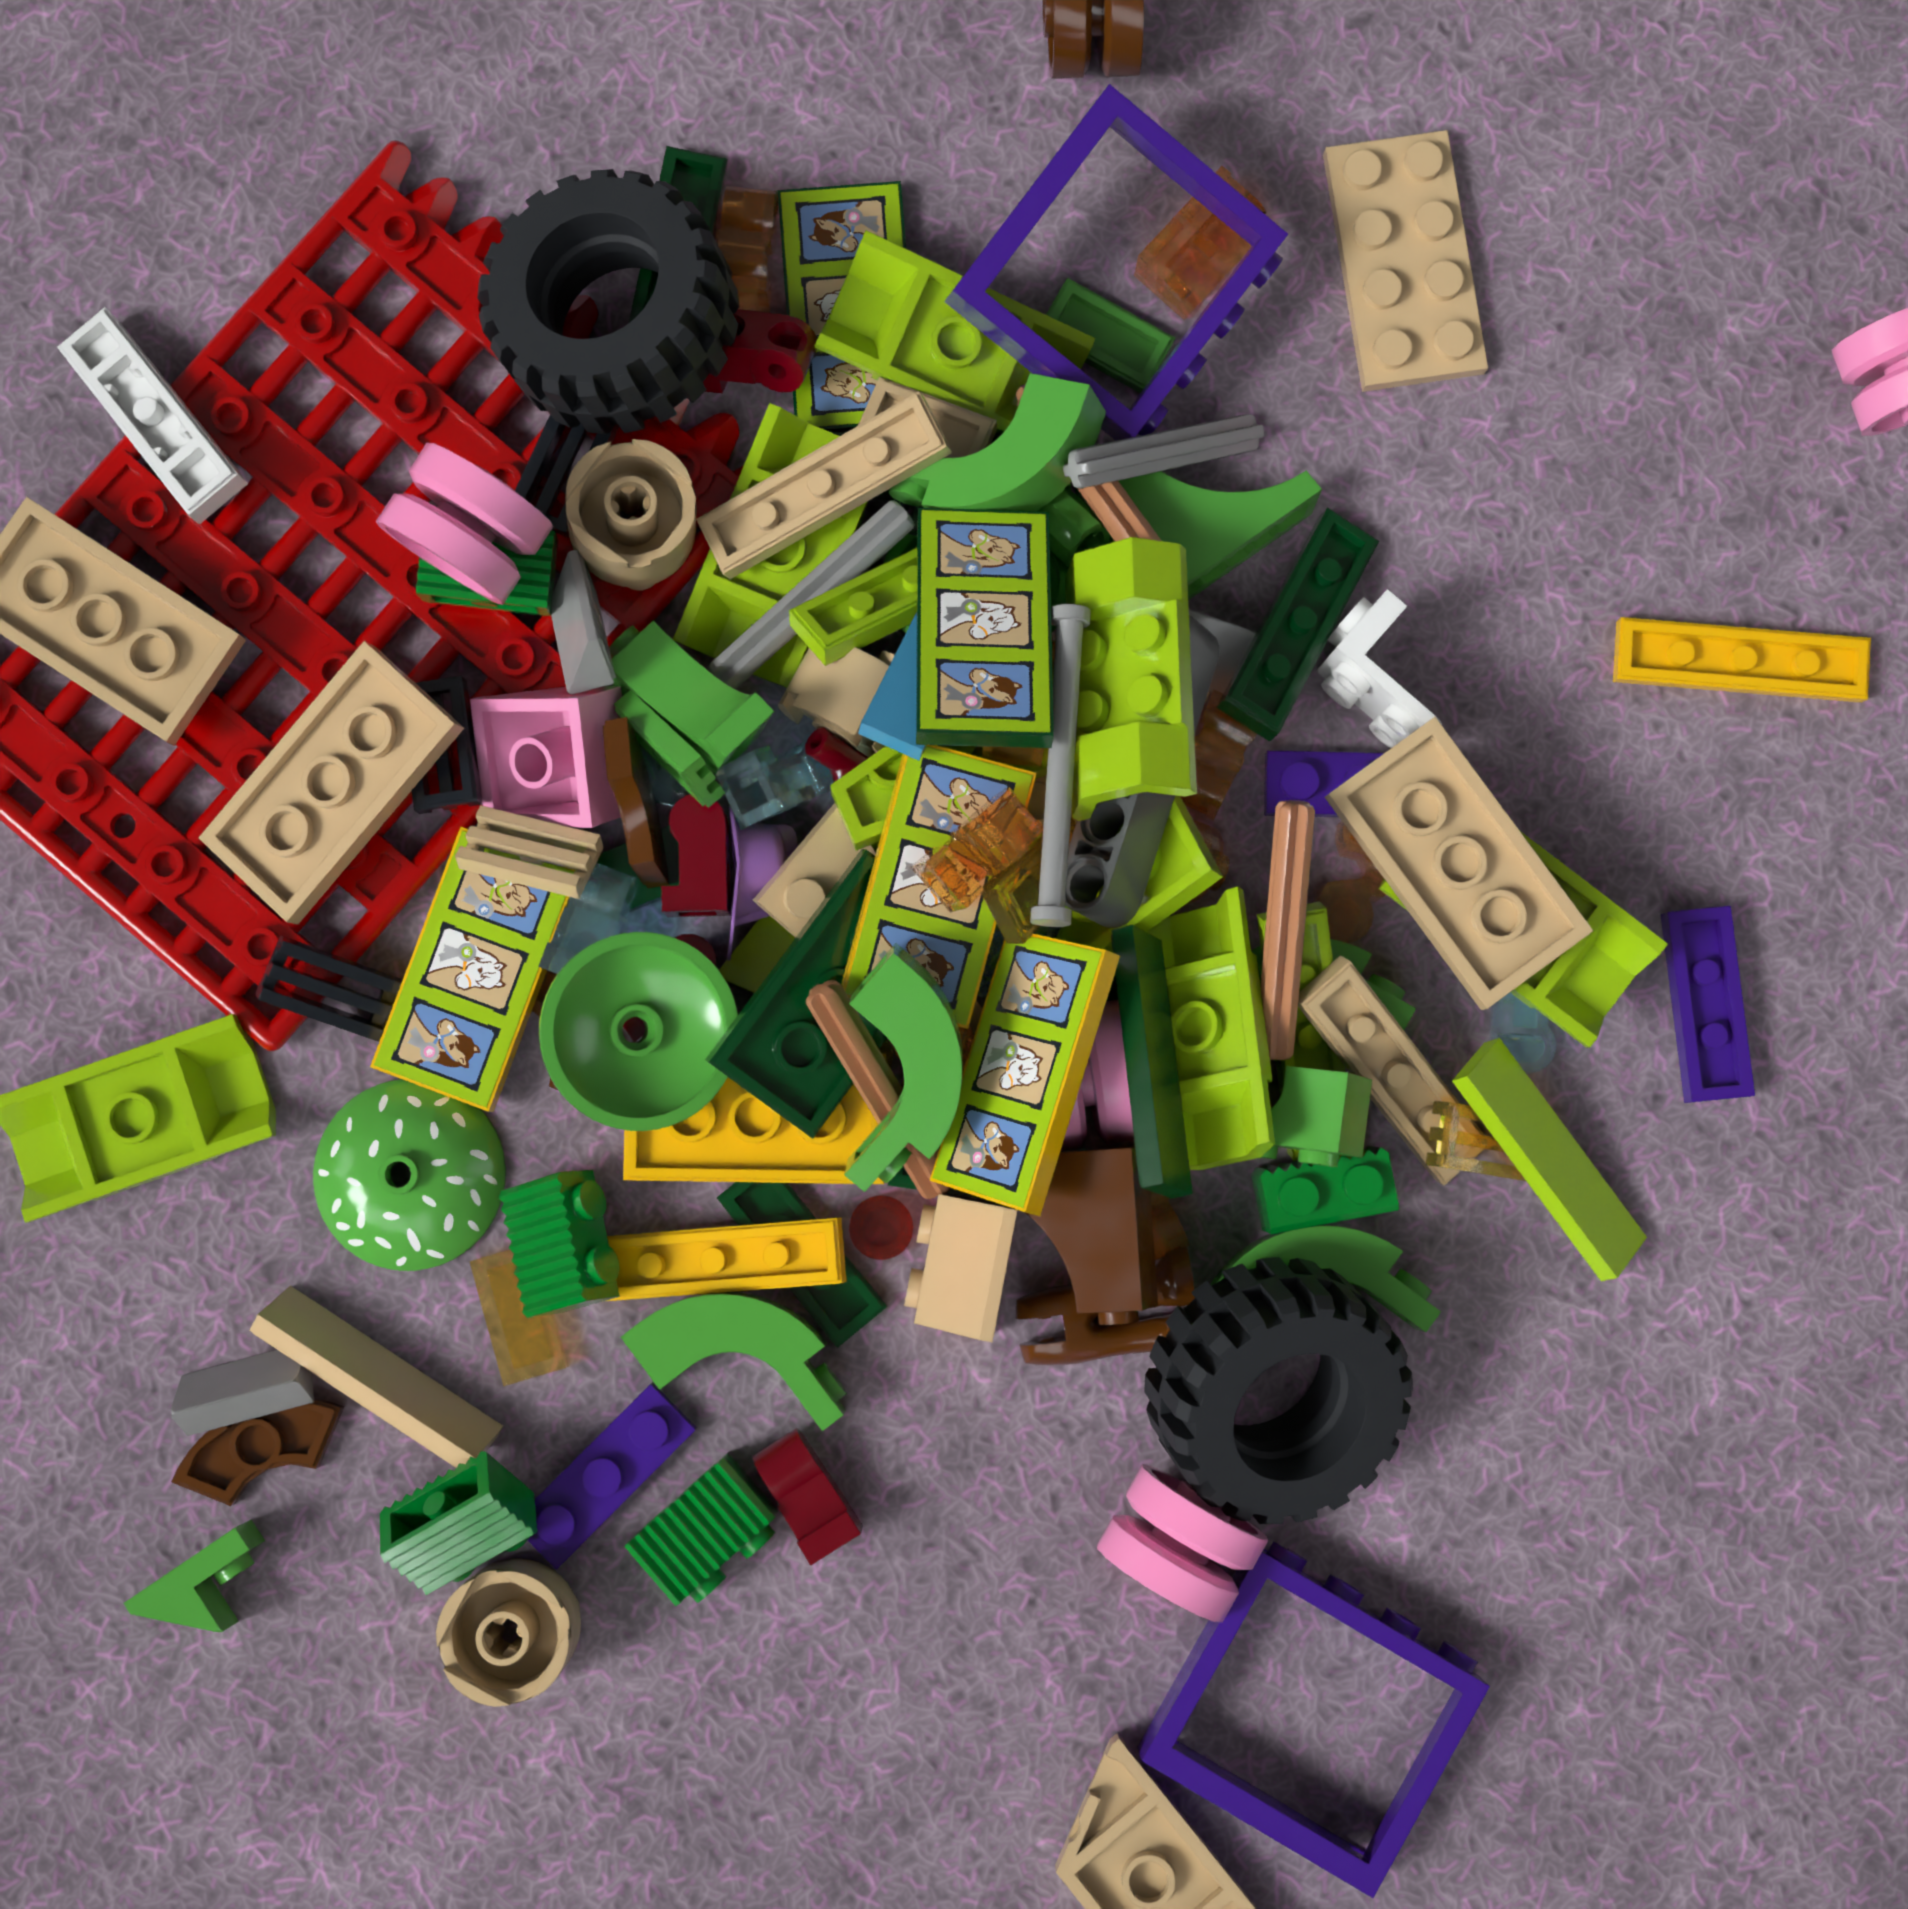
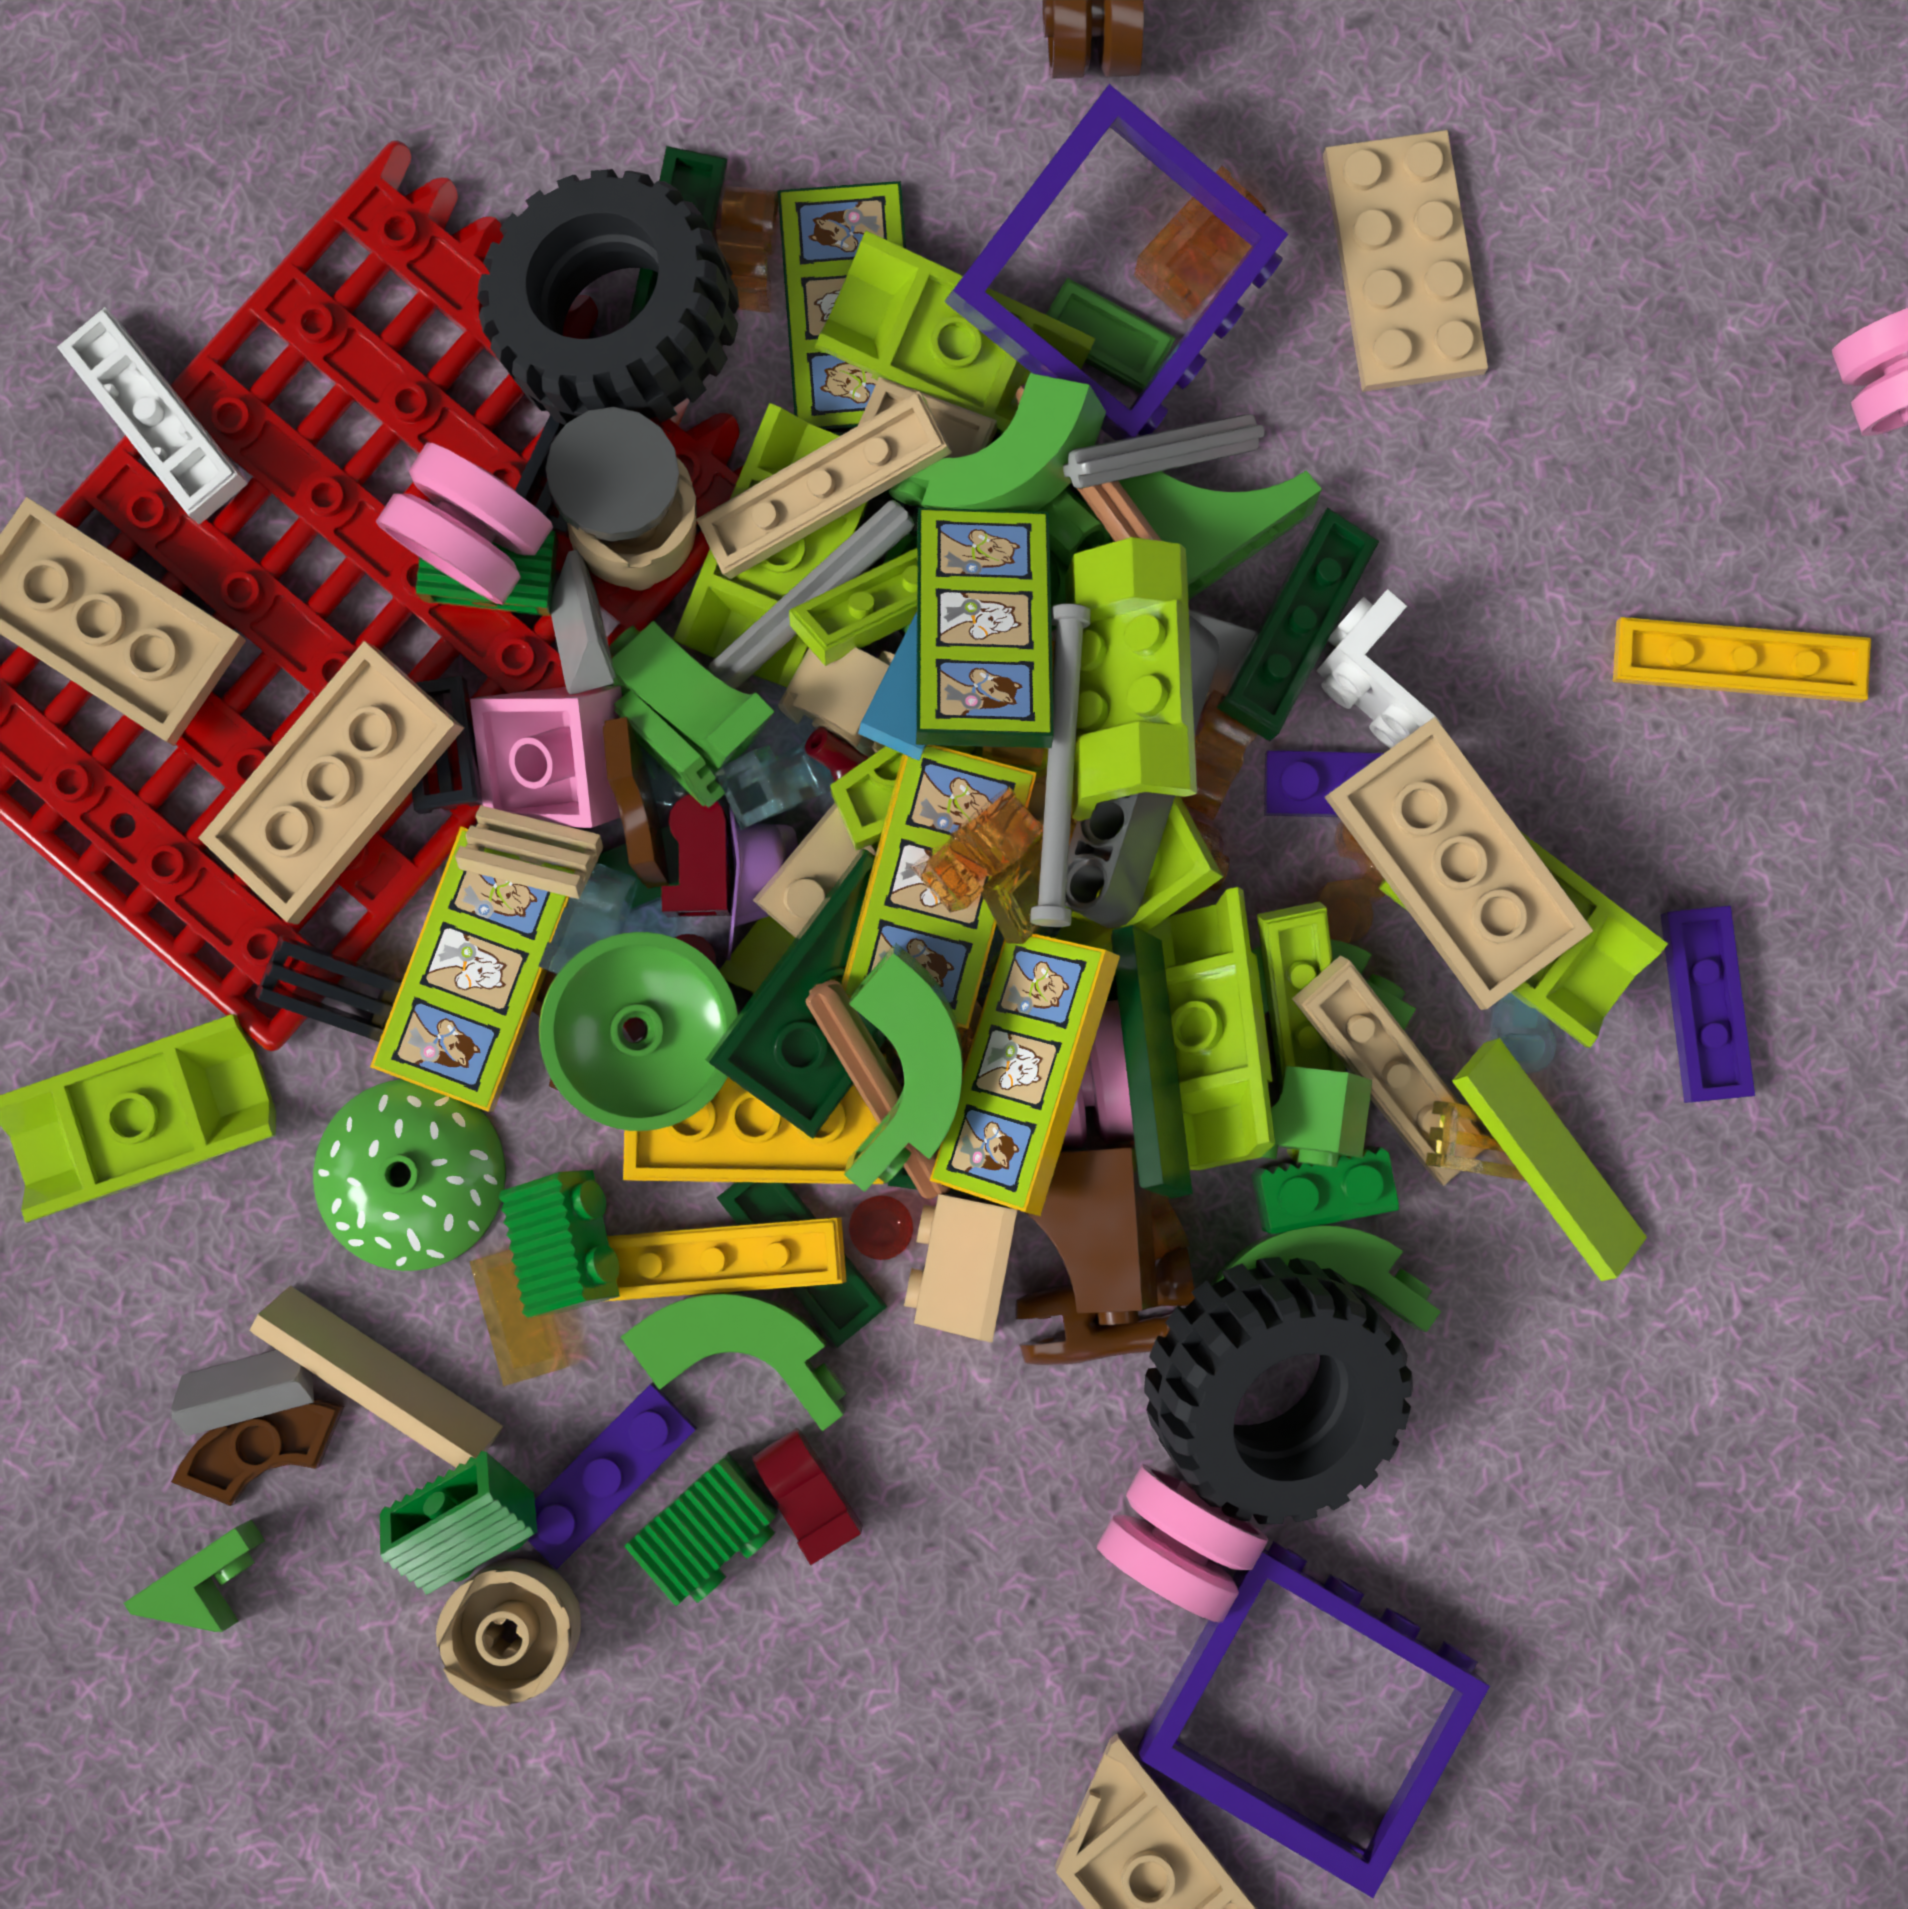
(612, 473): none -> dark grey tile
(766, 351): dark red leg -> none
(1286, 923): nougat axle -> none

